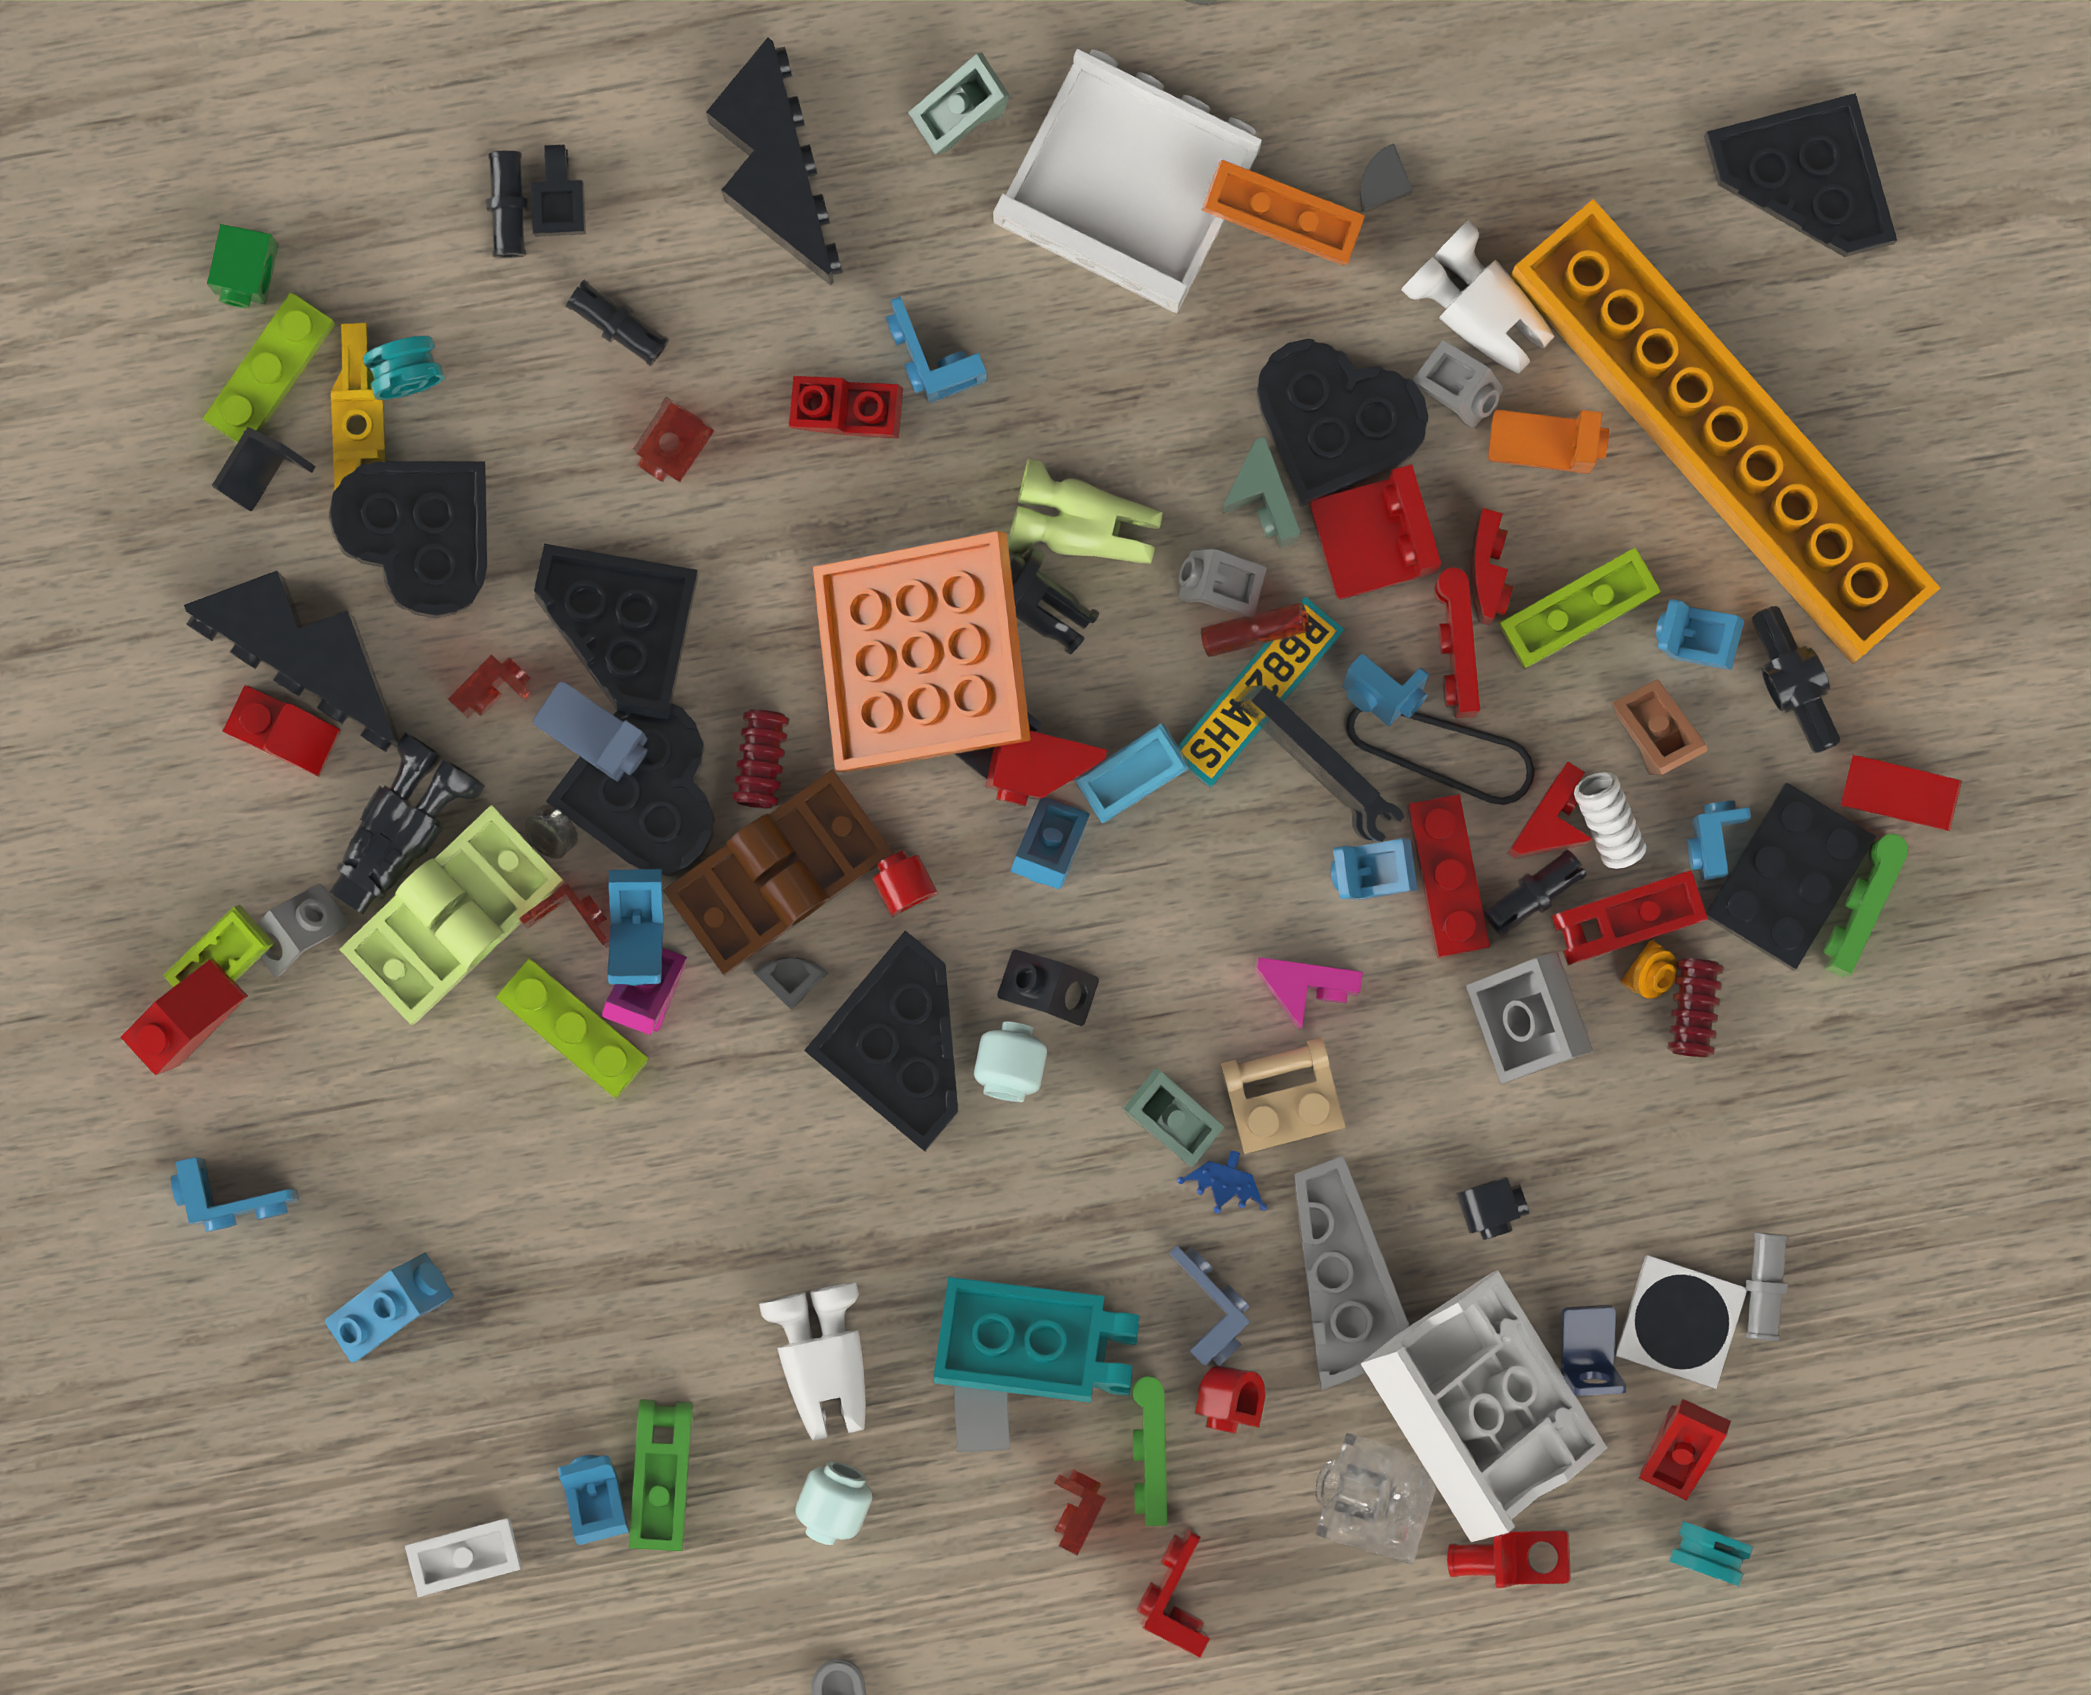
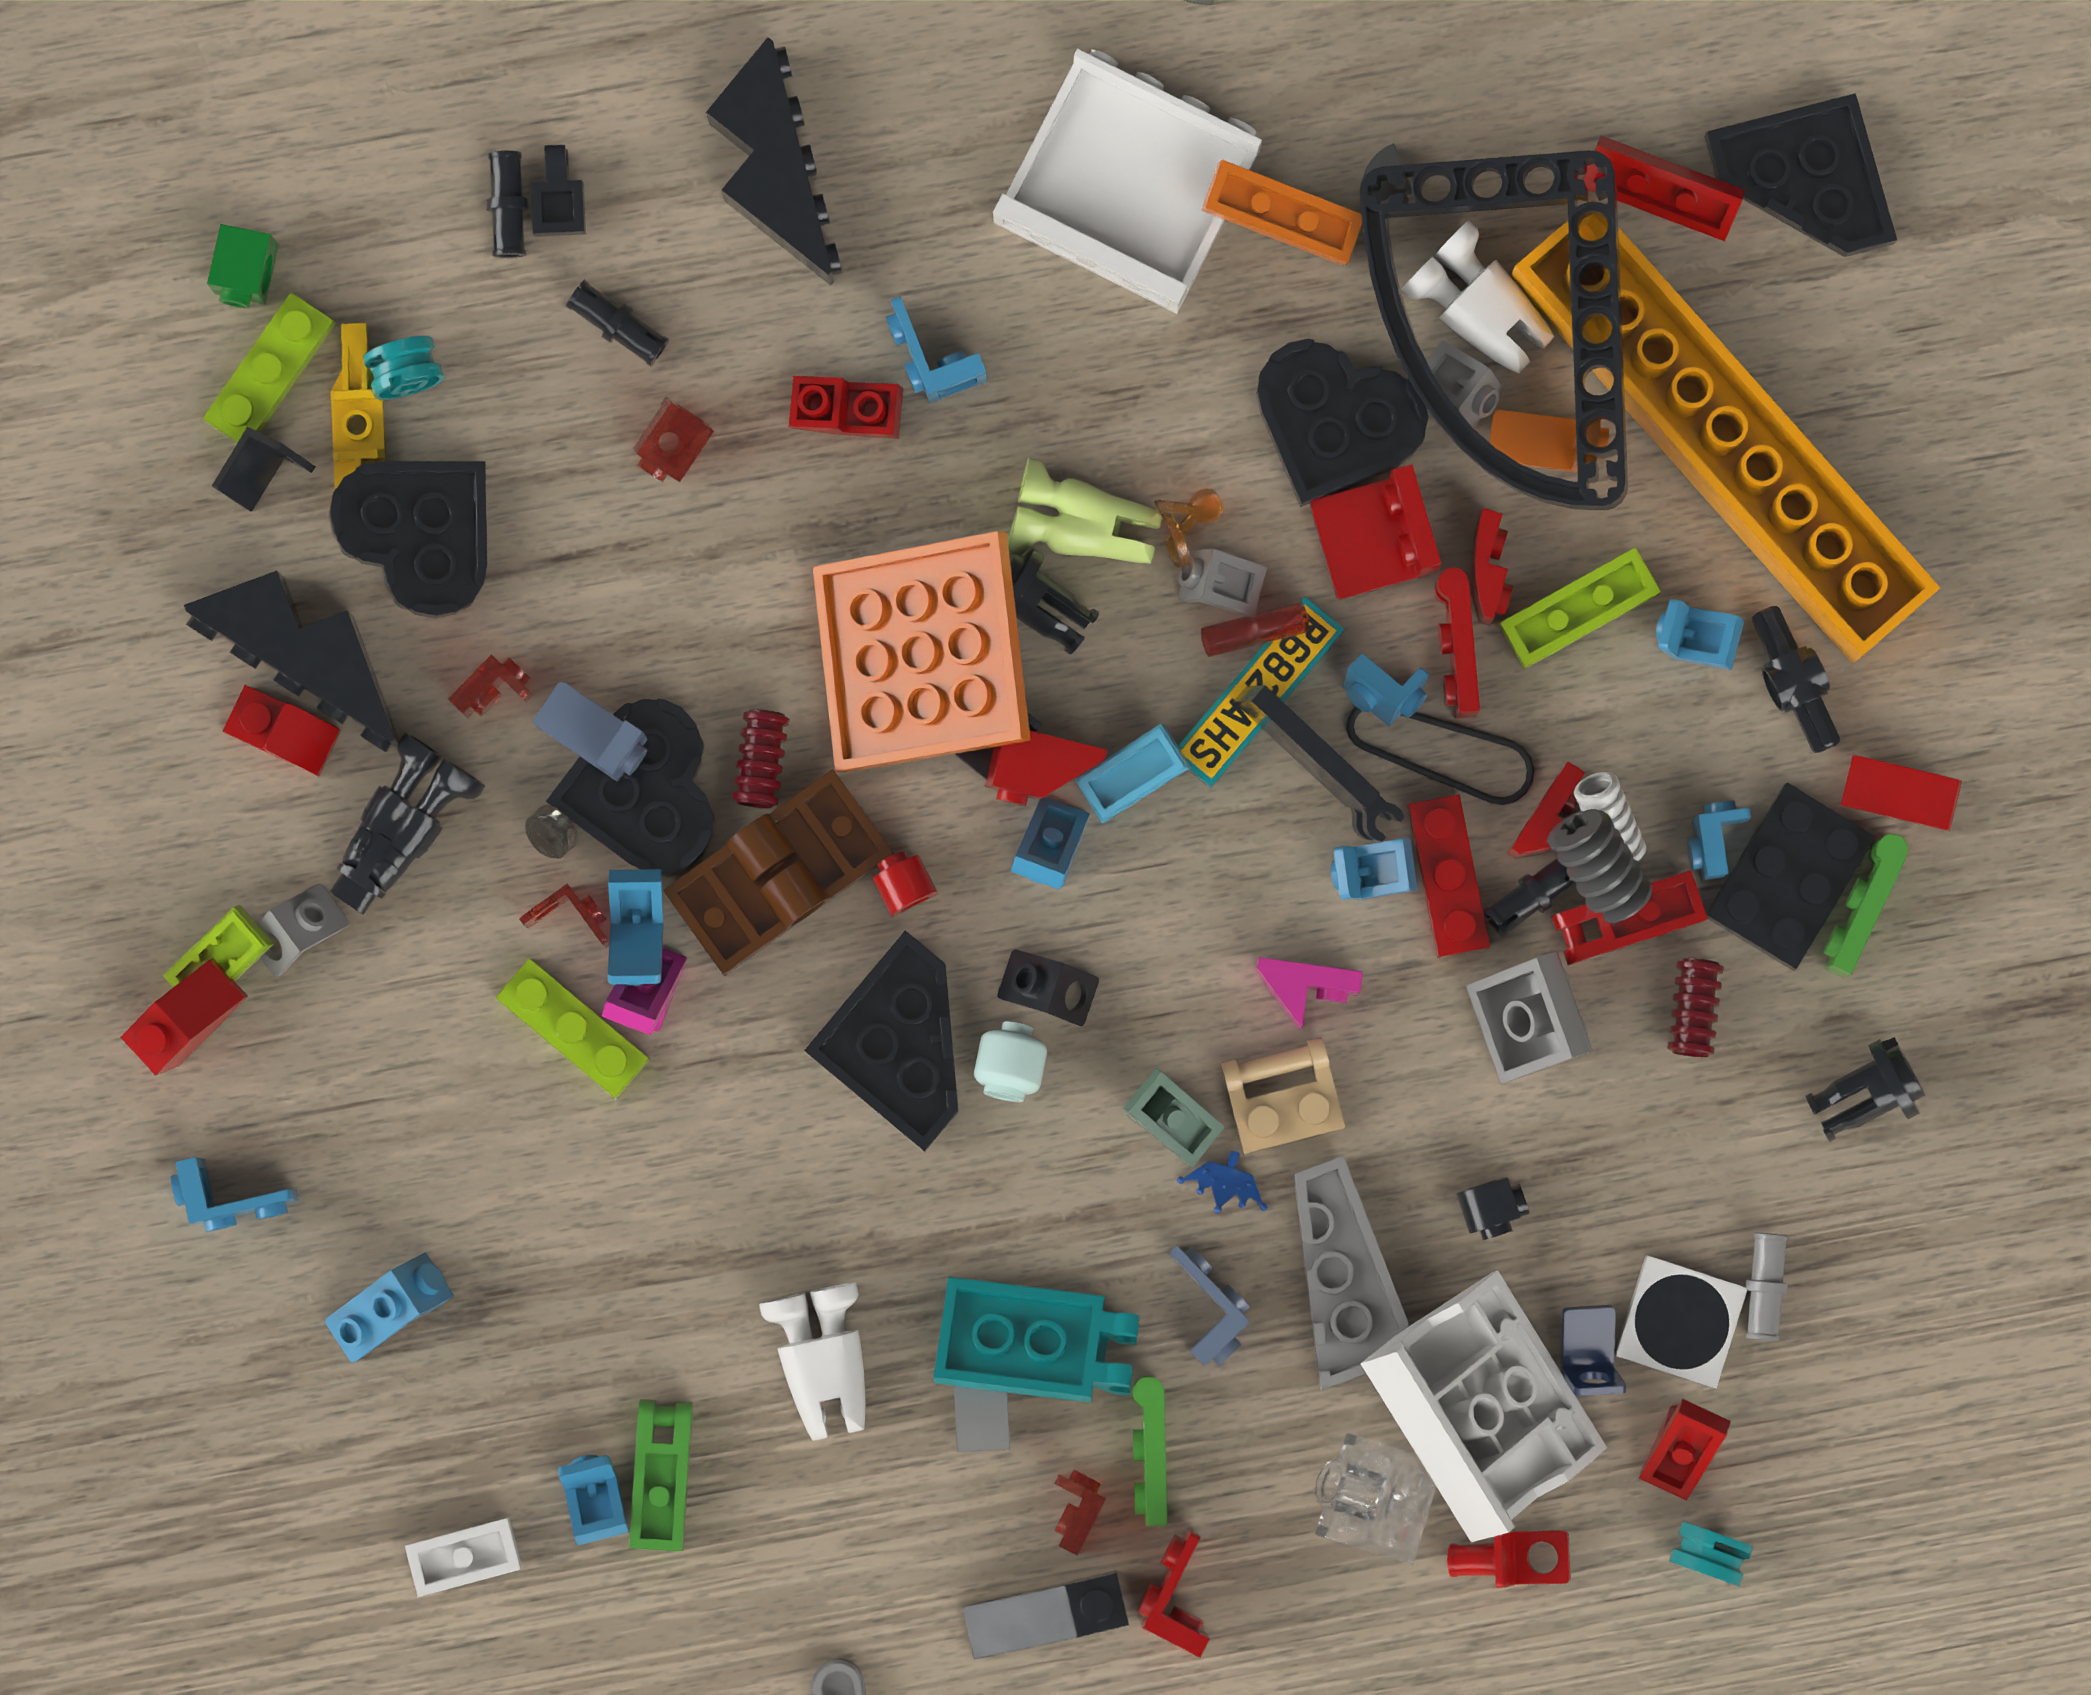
(451, 915): yellowish green plate -> none
(621, 621): black plate -> none
(790, 978): dark grey tile -> none
(833, 1503): light aqua head -> none
(960, 104): slope -> none
(1046, 1615): none -> slope
(1203, 507): none -> clear orange piece
(1231, 1398): red plate -> none
(1261, 482): sand green slope -> none
(1584, 306): none -> black beam
(1600, 864): none -> dark grey piece
(1651, 972): light orange plate -> none
(1659, 728): nougat slope -> none
(1669, 189): none -> red plate
(1888, 1081): none -> black piece

